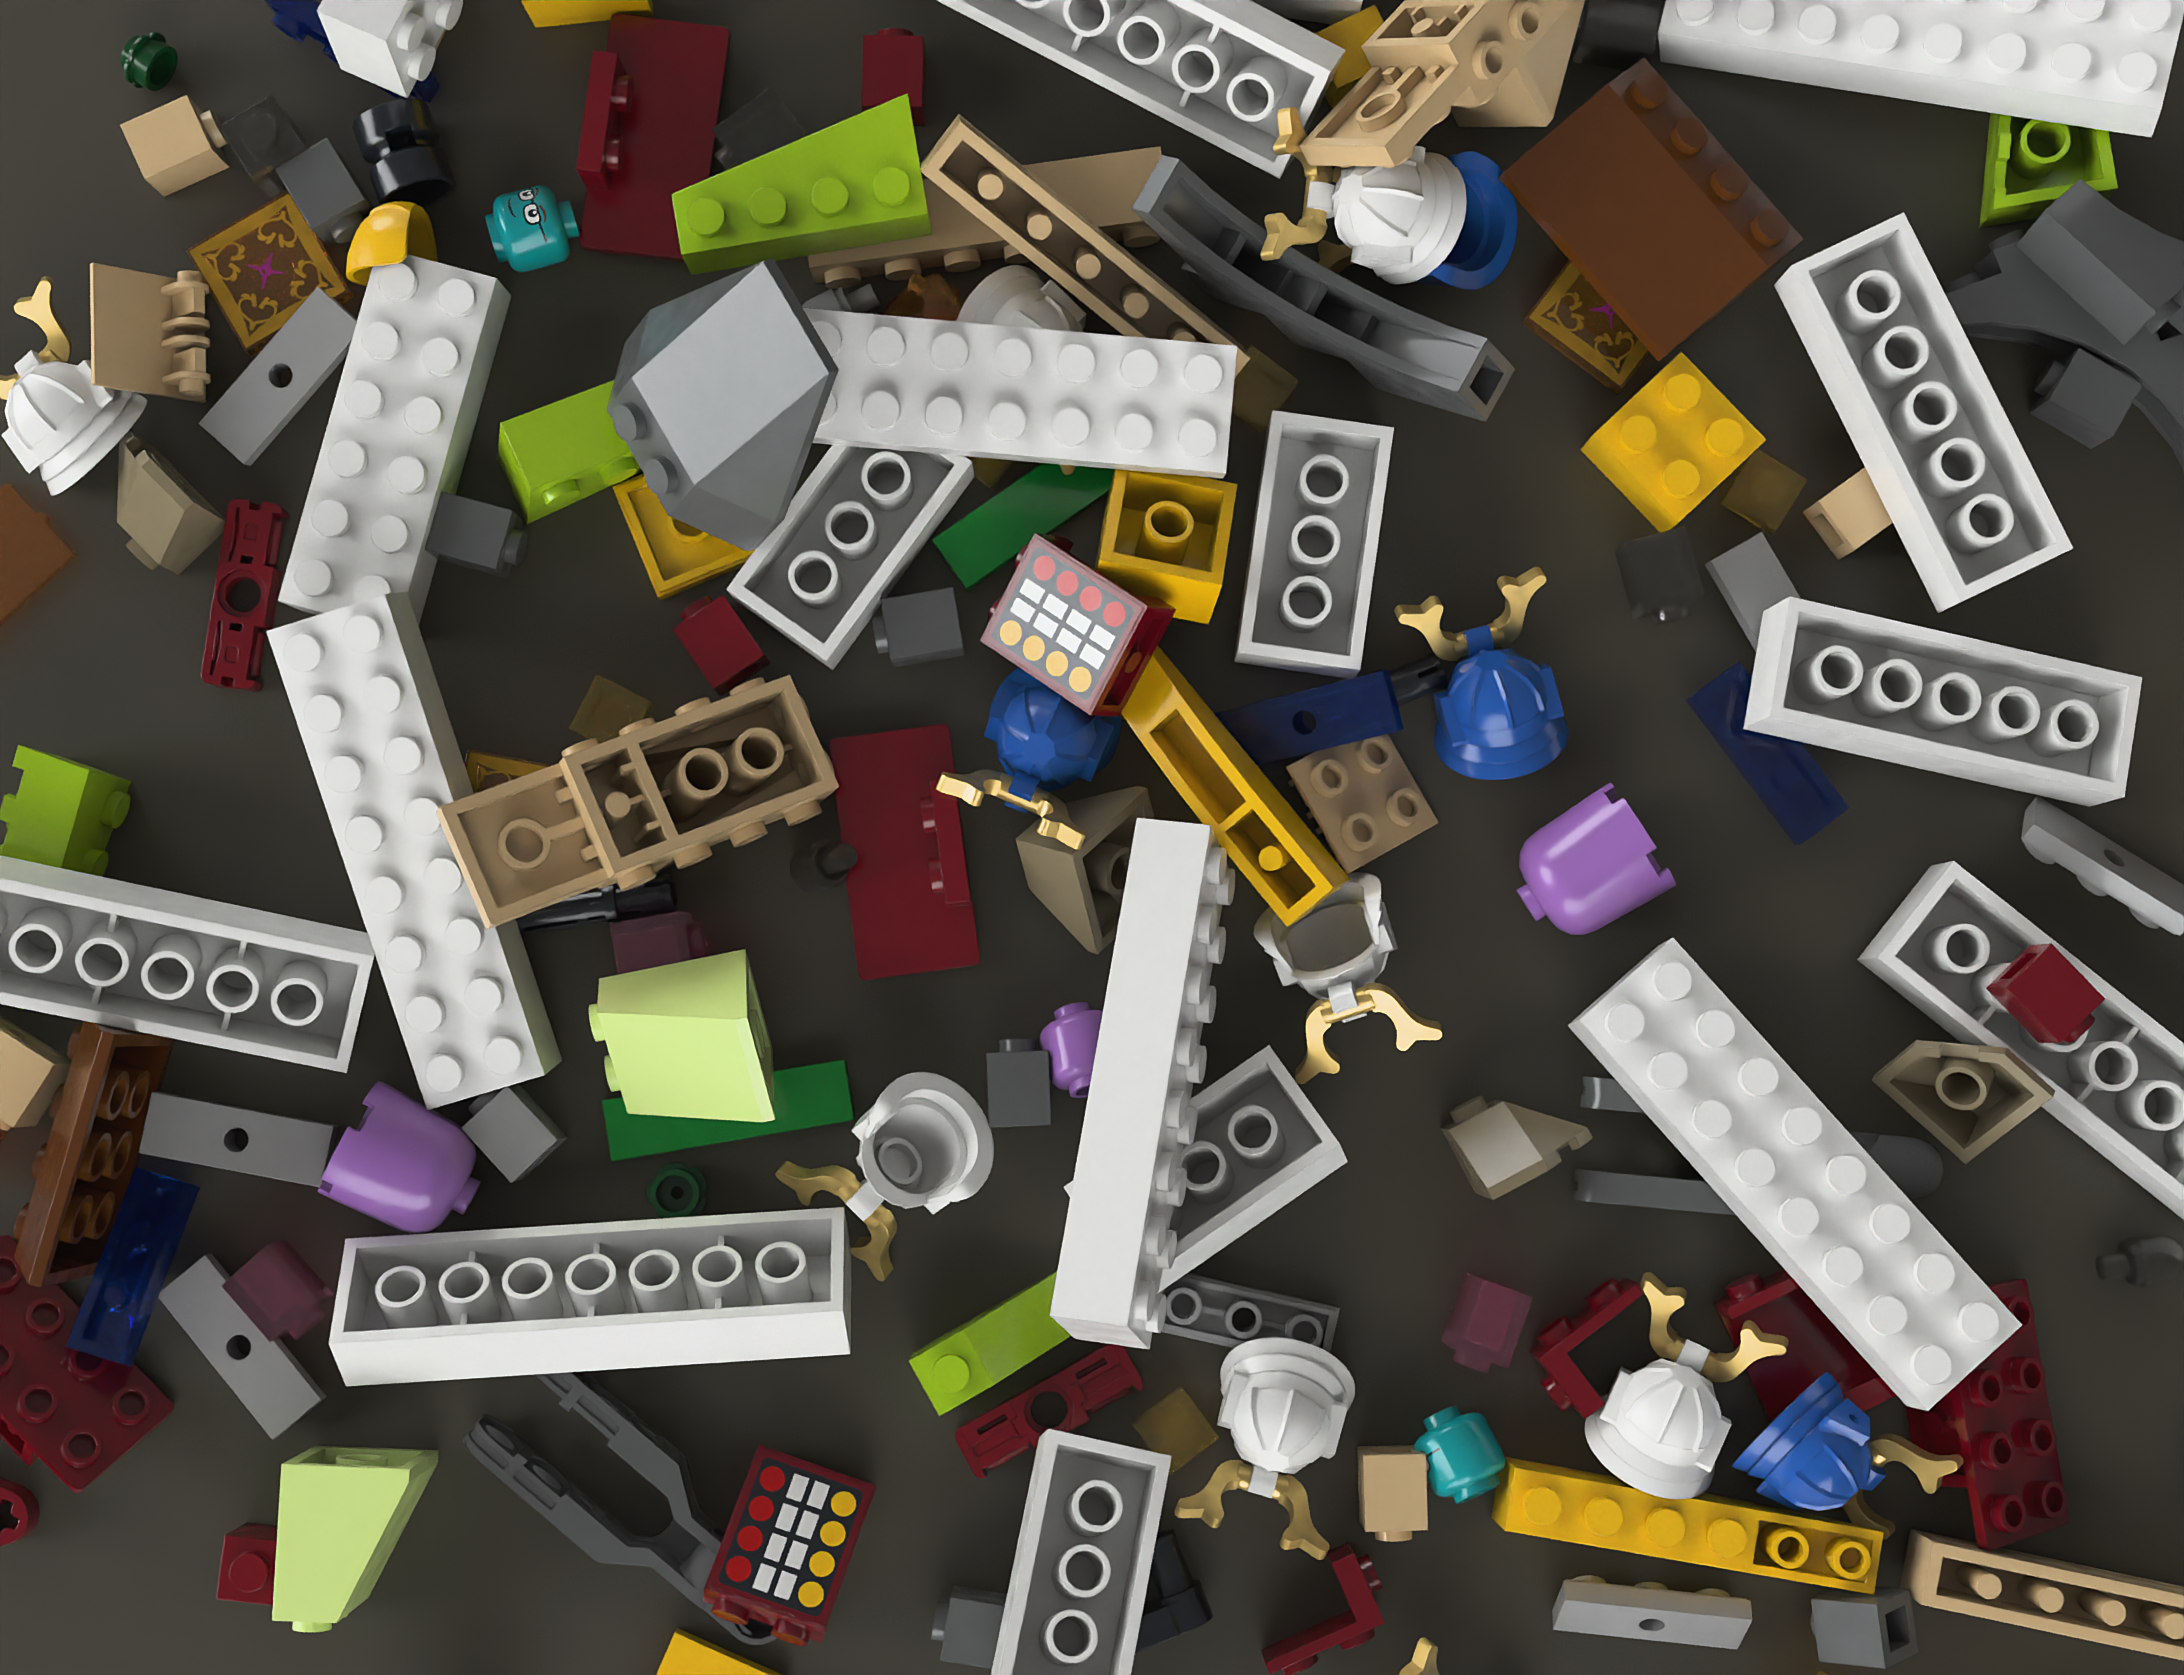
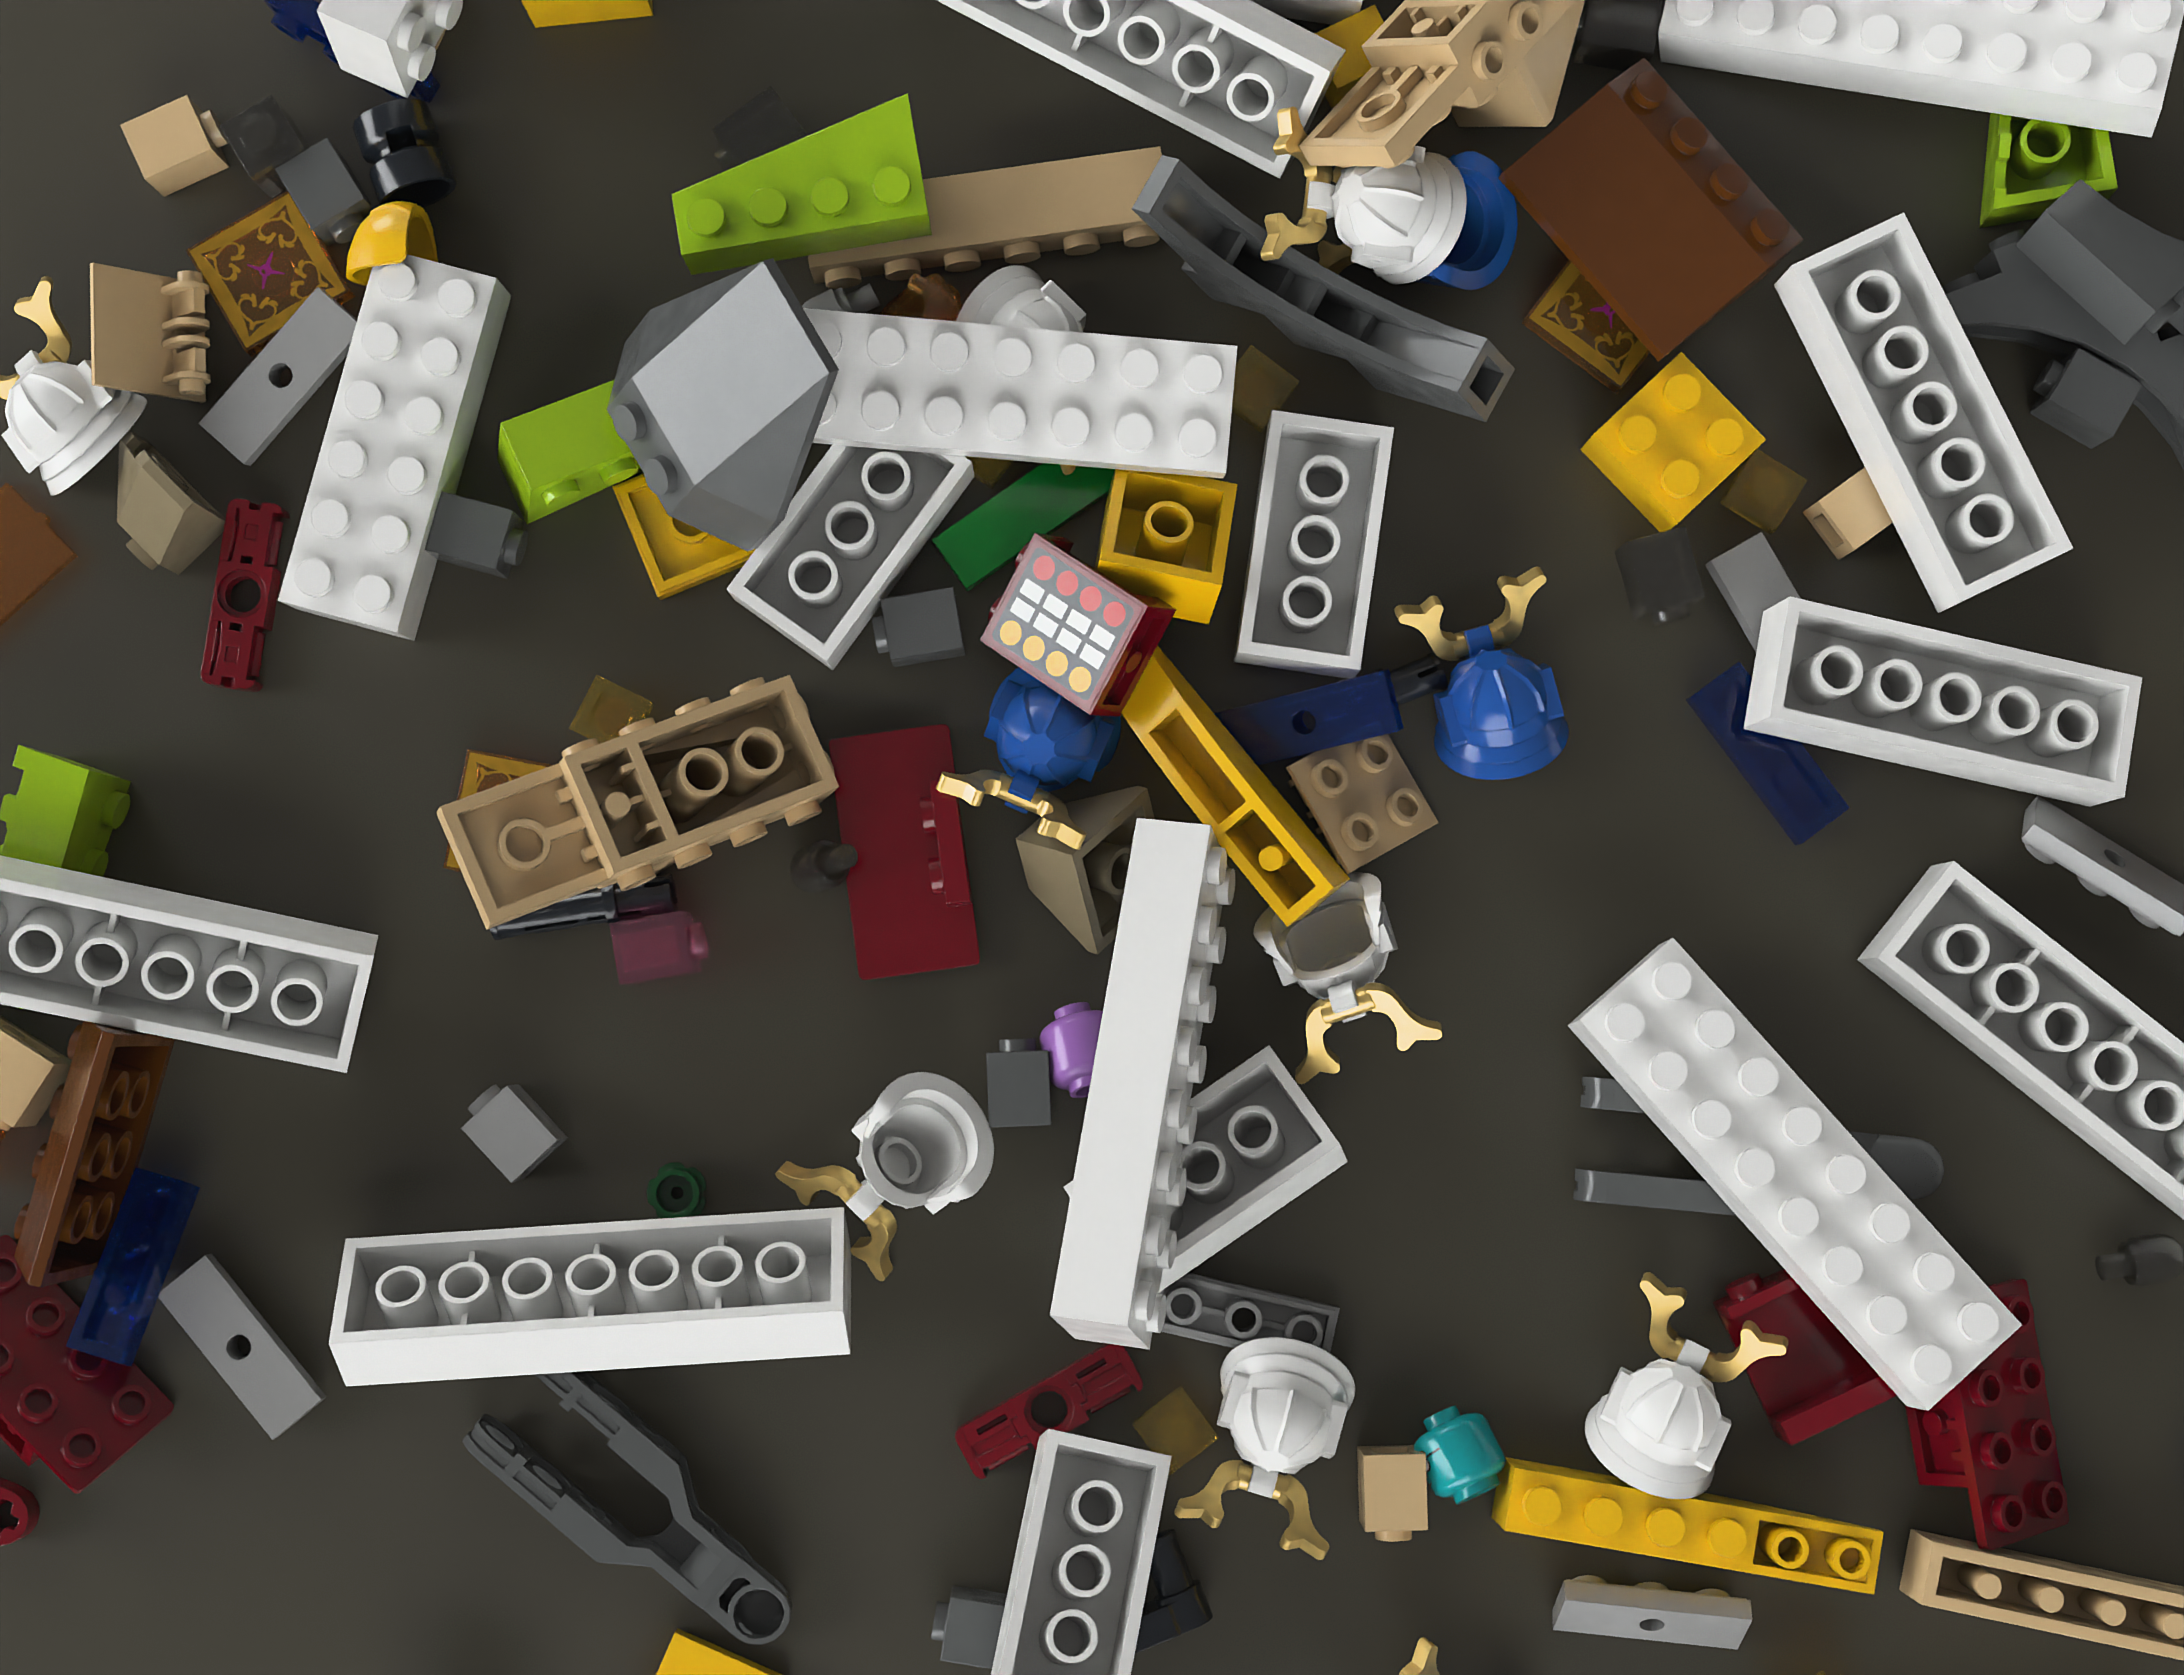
(148, 61): dark green plate -> none
(206, 1131): light grey tile -> none
(248, 1564): dark red brick -> none
(279, 1292): clear pink brick -> none
(340, 1526): yellowish green slope -> none
(383, 772): white brick -> none
(402, 1164): medium lavender cylinder -> none
(531, 228): teal head -> none
(648, 131): dark red bracket -> none
(687, 1040): yellowish green slope -> none
(720, 643): dark red brick -> none
(788, 1546): panel -> none
(802, 1100): green tile -> none
(892, 67): dark red brick -> none
(989, 1346): lime slope -> none
(1064, 241): tan brick -> none
(1347, 1629): dark red bracket -> none
(1485, 1322): clear pink brick -> none
(1507, 1144): dark tan slope -> none
(1564, 1380): dark red bracket -> none
(1590, 865): medium lavender cylinder -> none
(1823, 1458): blue helmet -> none
(1864, 1627): dark grey brick -> none
(1963, 1092): dark tan slope -> none
(2047, 995): dark red brick -> none

